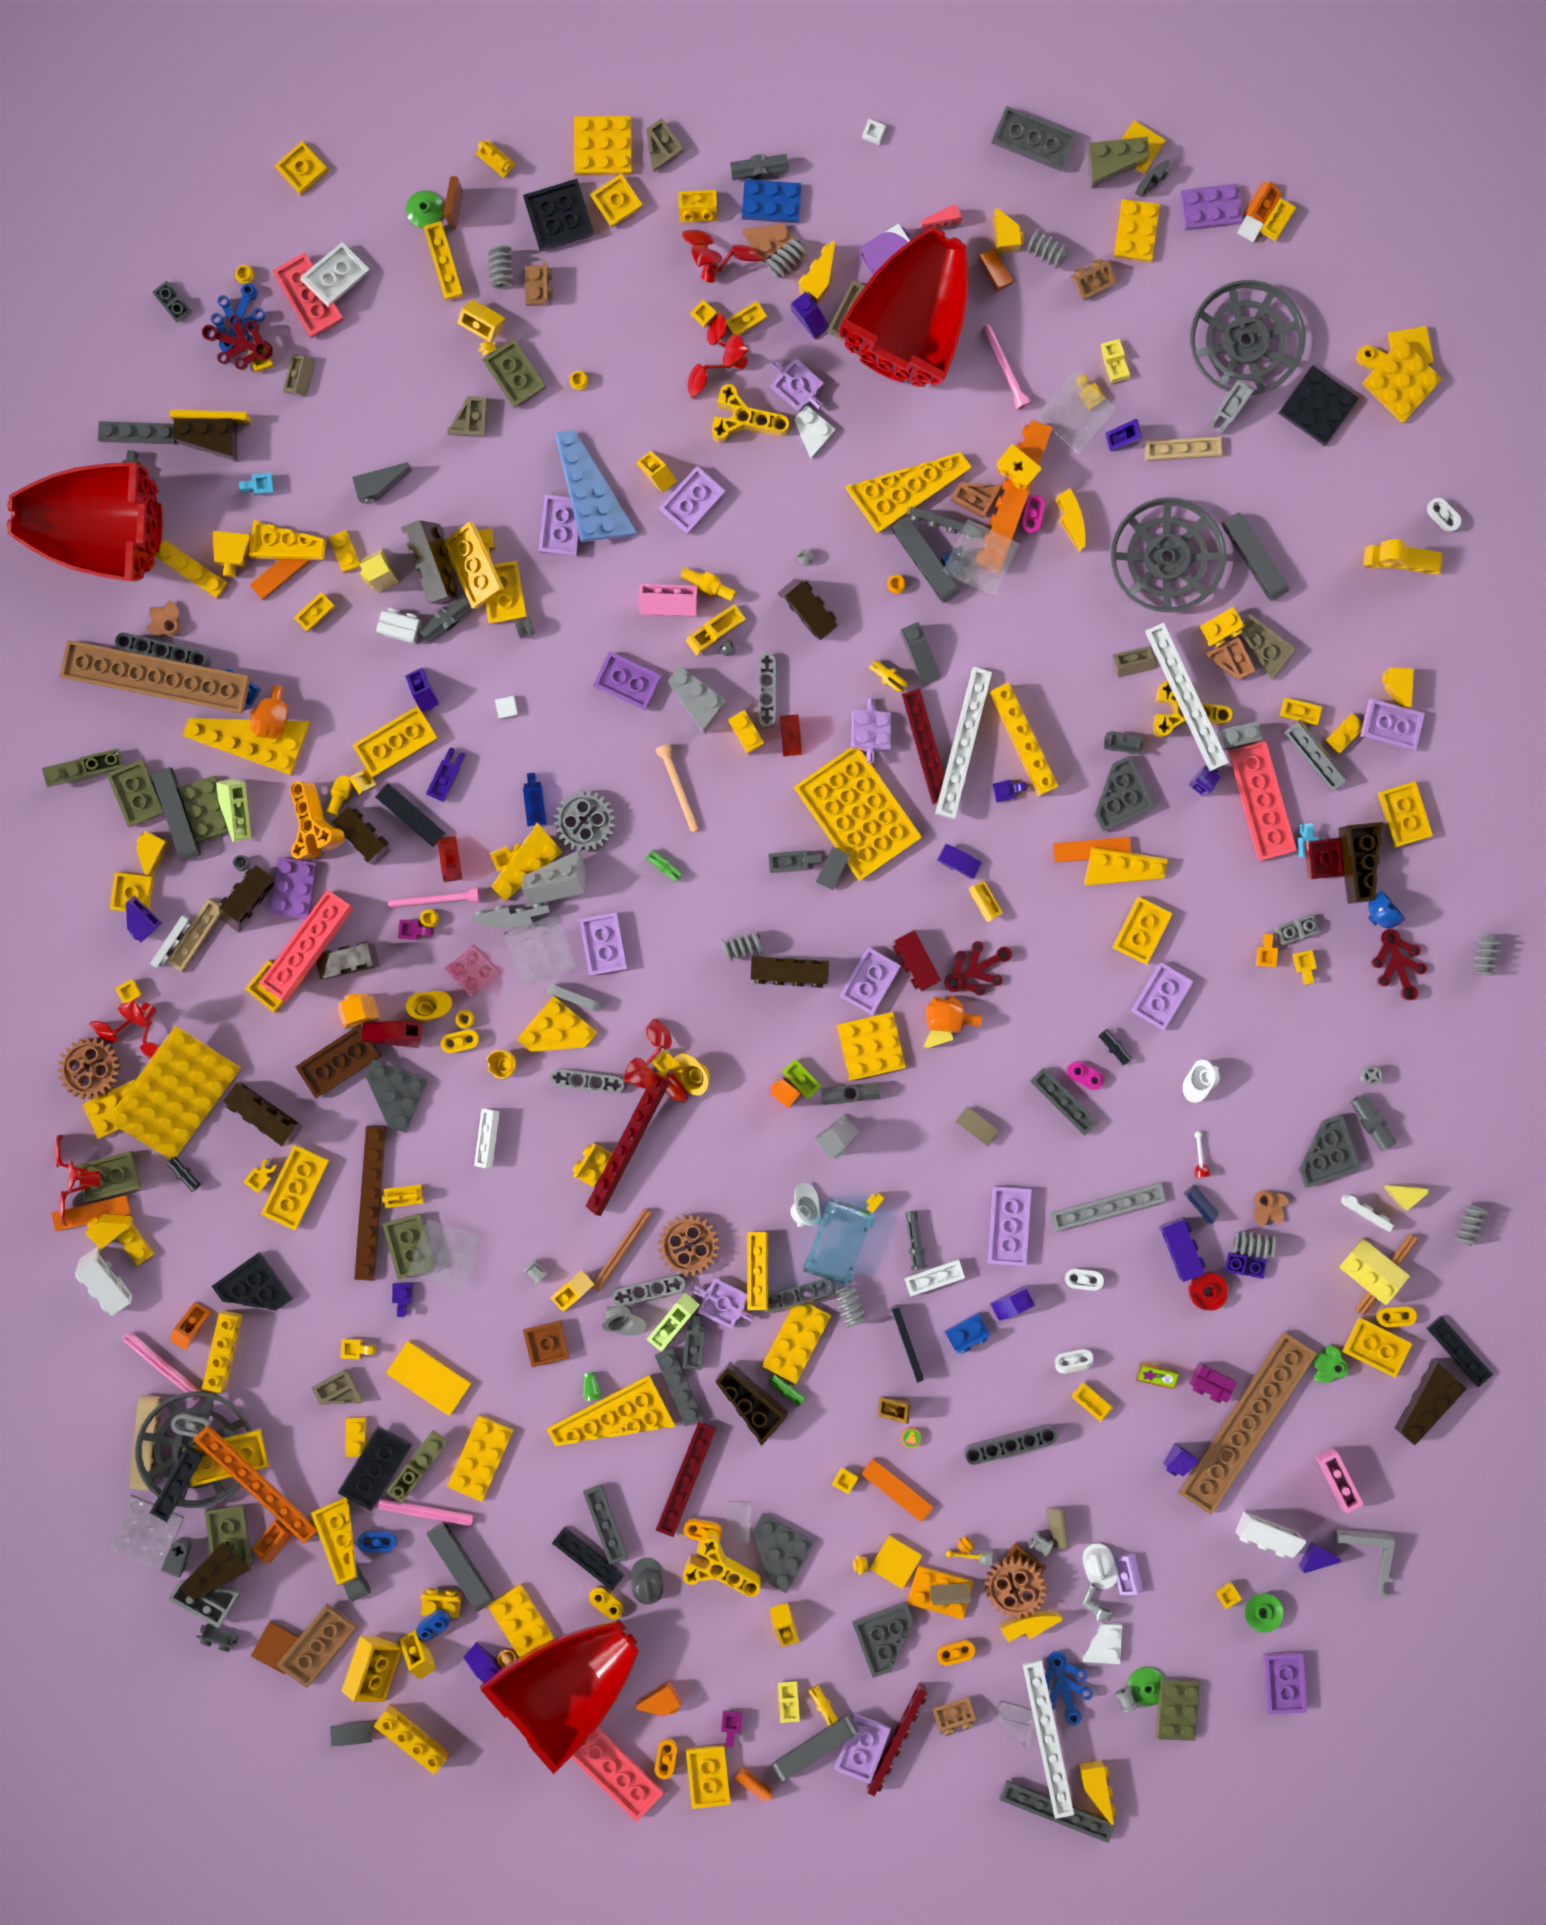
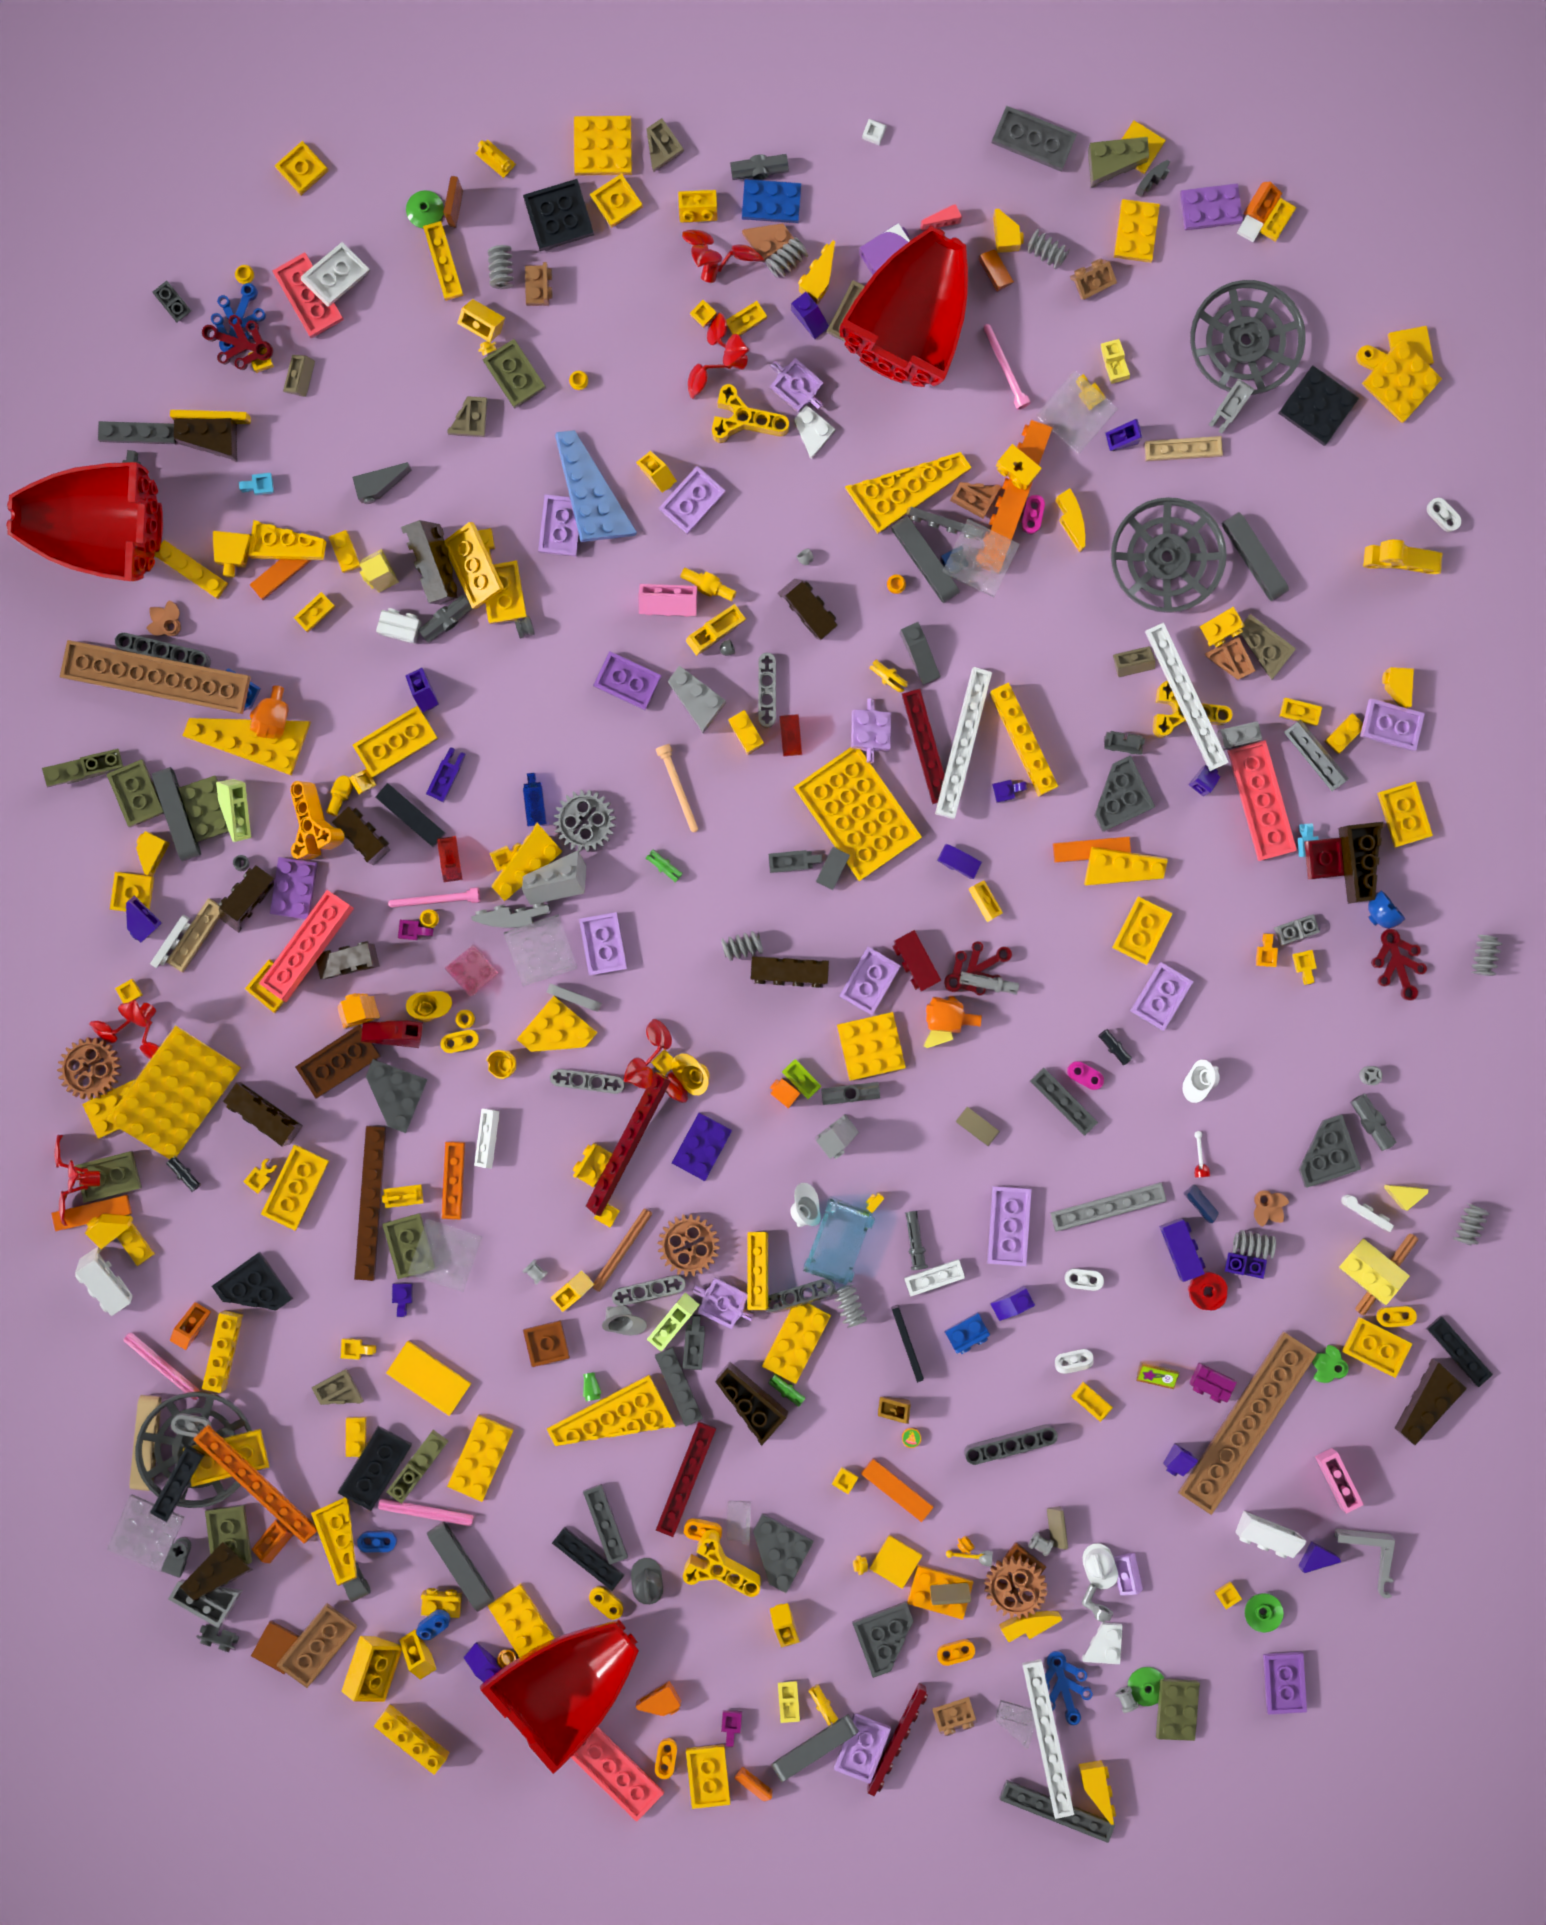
(351, 1734): dark grey slope -> none
(453, 1180): none -> orange tile
(506, 707): white tile -> none
(608, 1215): none -> yellow plate
(701, 1146): none -> dark purple plate
(989, 983): none -> light grey pin

